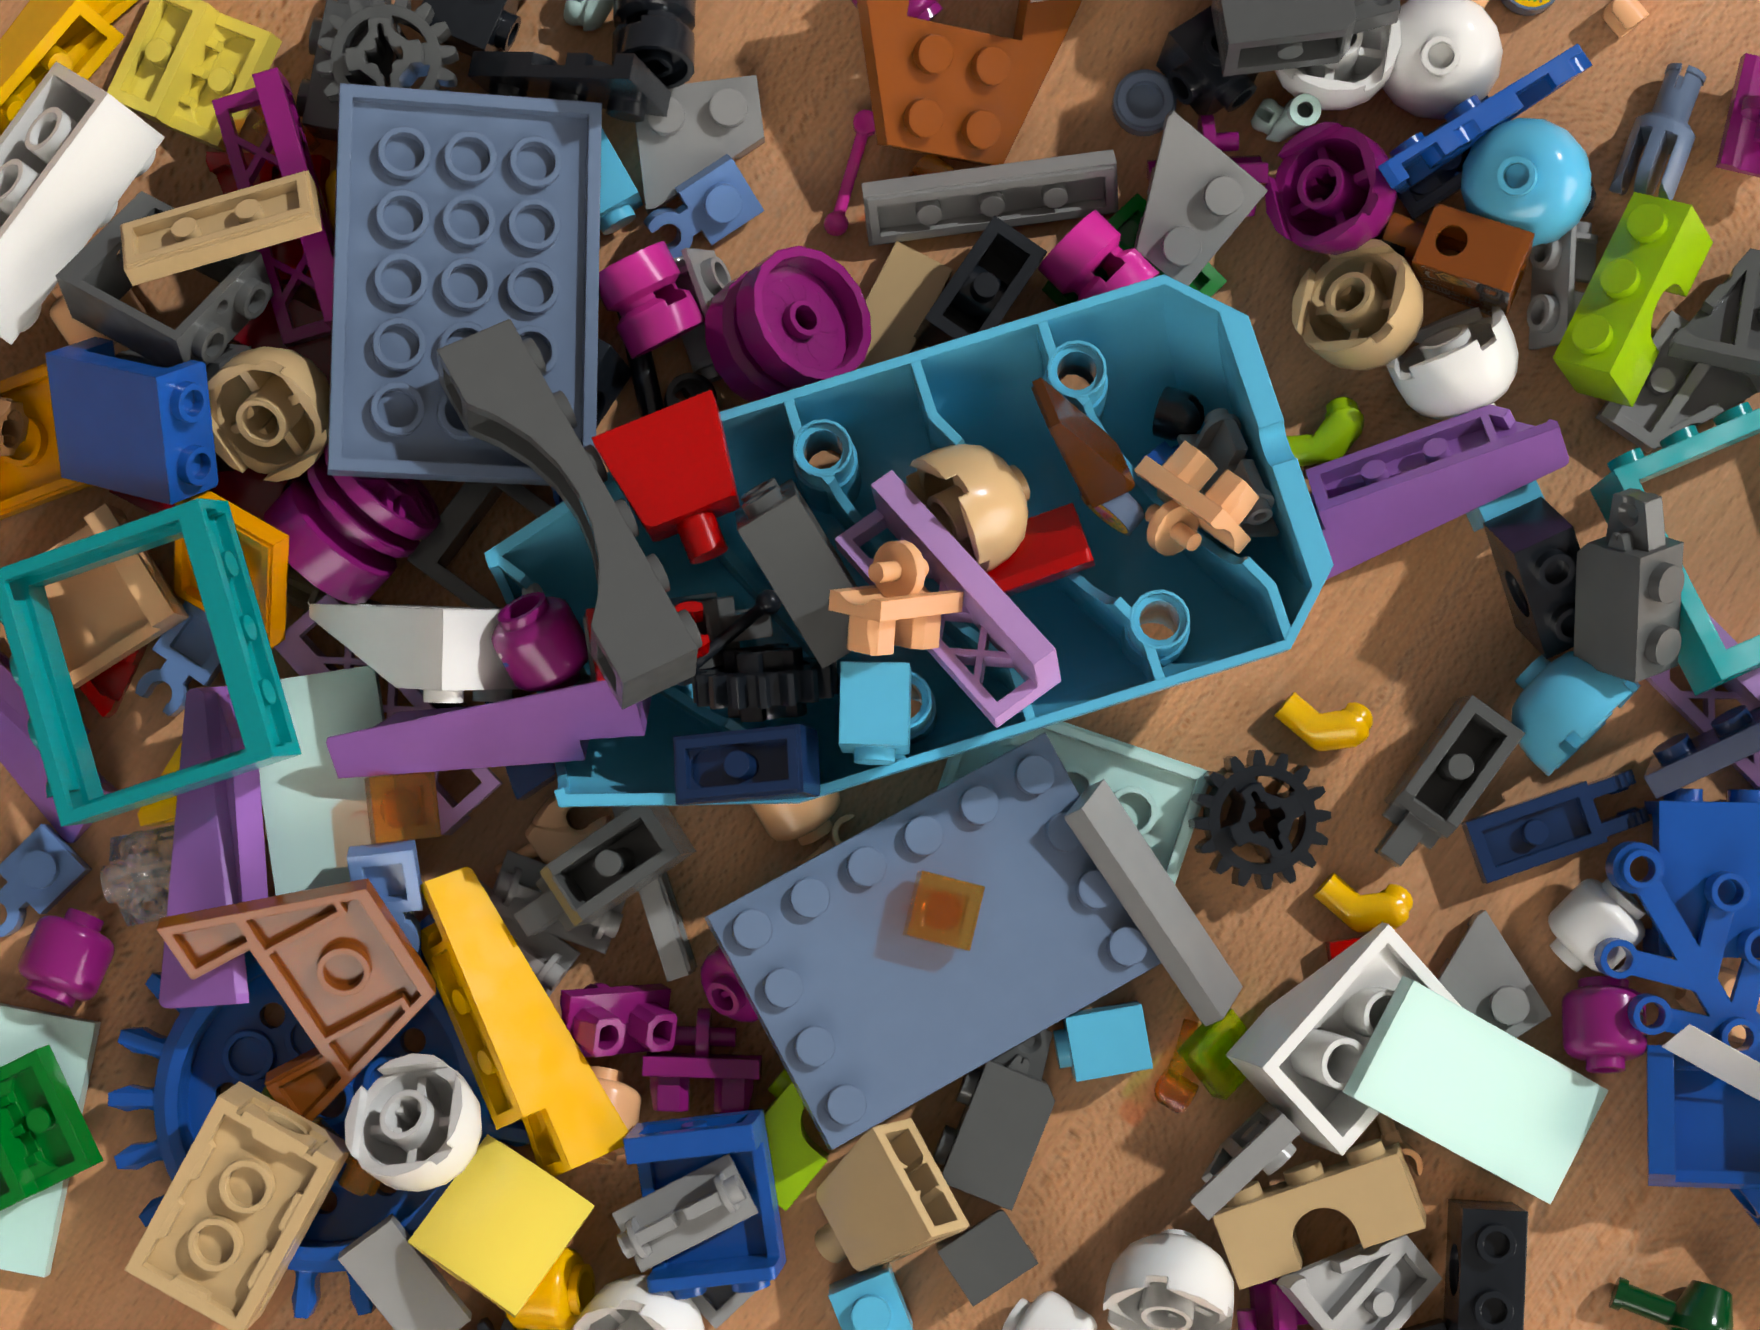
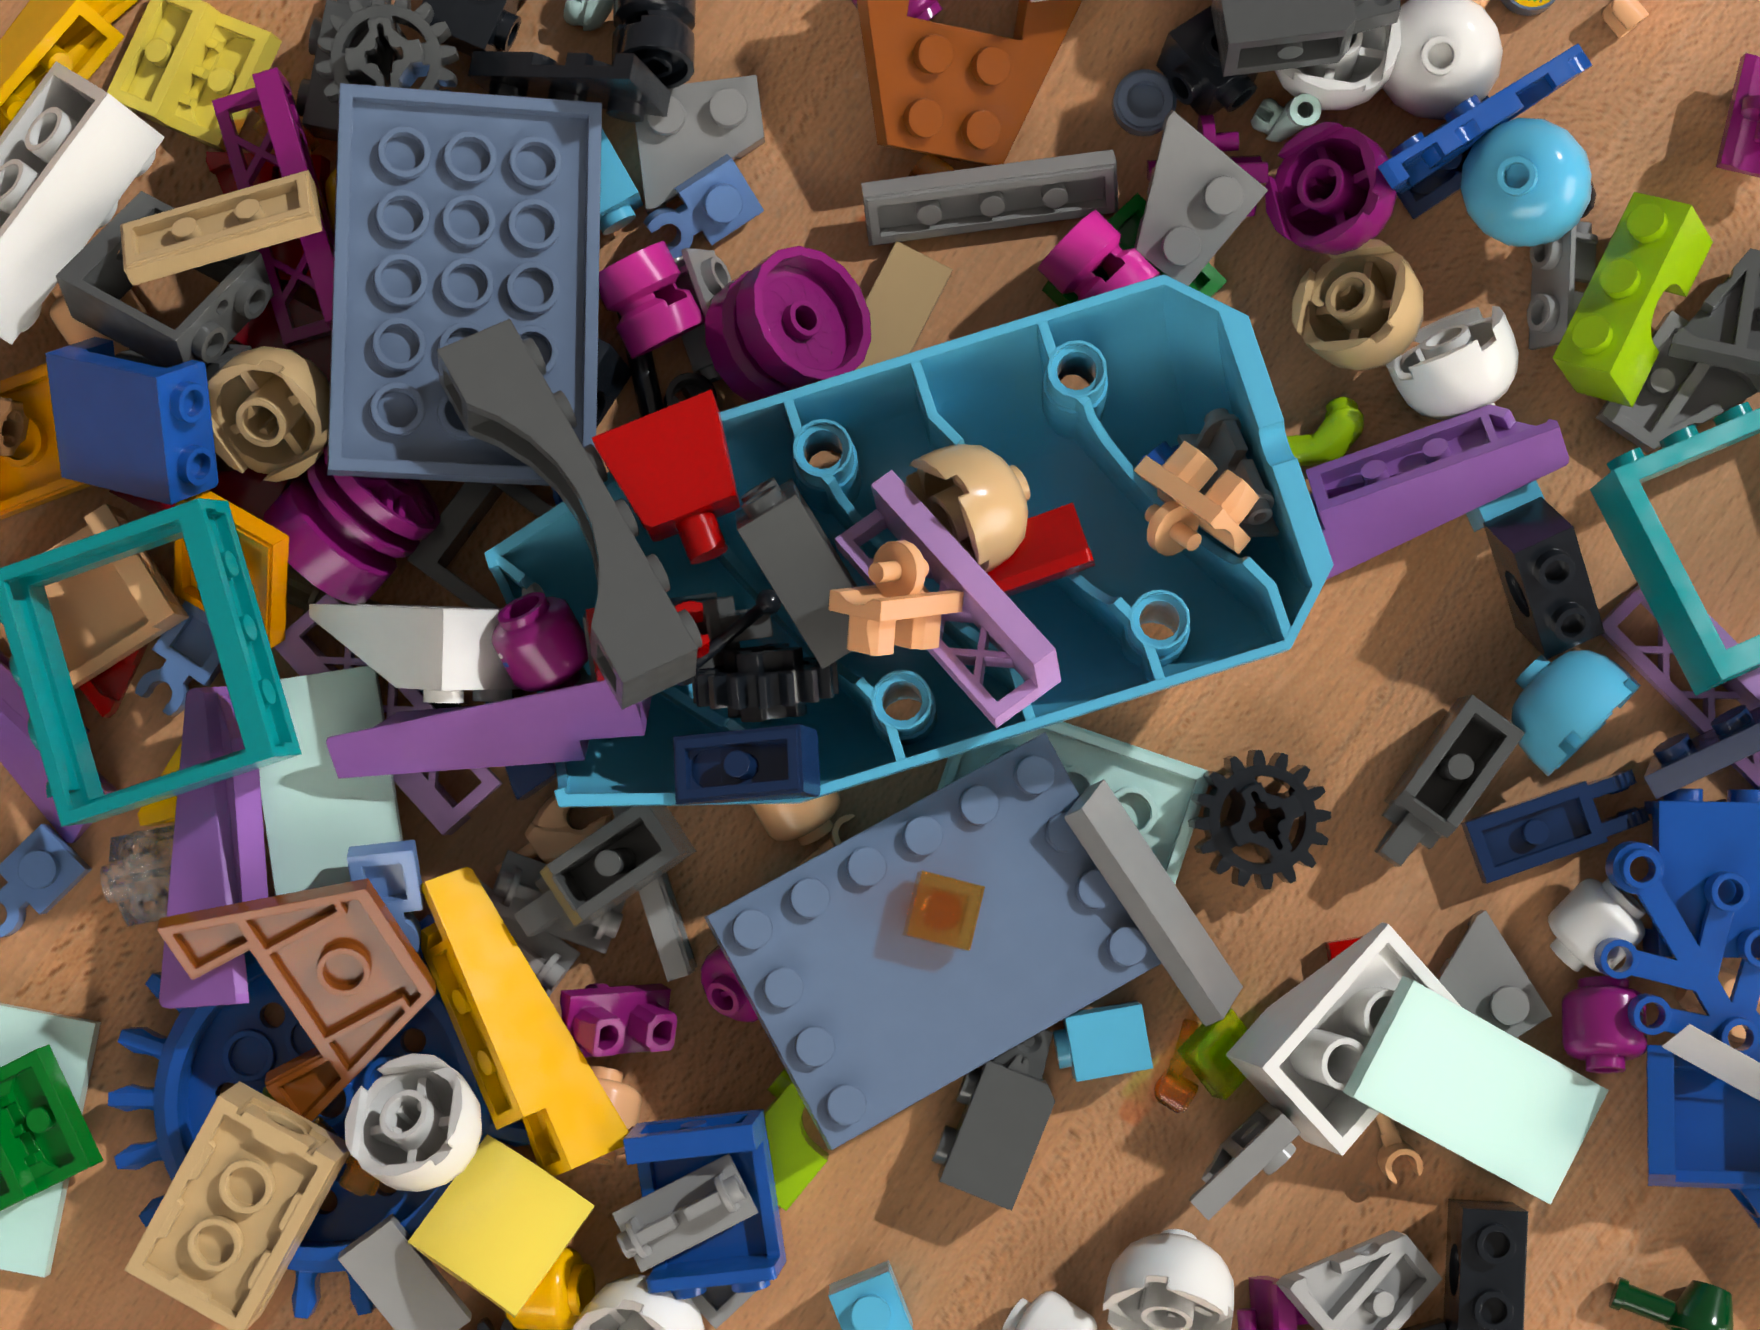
(66, 958): magenta head -> none
(402, 807): clear orange plate -> none
(672, 1071): magenta hips -> none
(836, 221): dark pink hinge -> none
(875, 711): medium azure brick -> none
(886, 1200): tan torso -> none
(982, 285): black brick -> none
(986, 1256): dark grey panel -> none
(1085, 447): reddish brown slope -> none
(1119, 513): sand blue tile -> none
(1177, 414): black hinge -> none
(1326, 730): yellow arm -> none
(1368, 910): yellow arm -> none
(1368, 1188): tan arch -> none
(1488, 262): dark orange torso -> none
(1630, 592): dark grey hinge -> none
(1663, 133): sand blue arm -> none

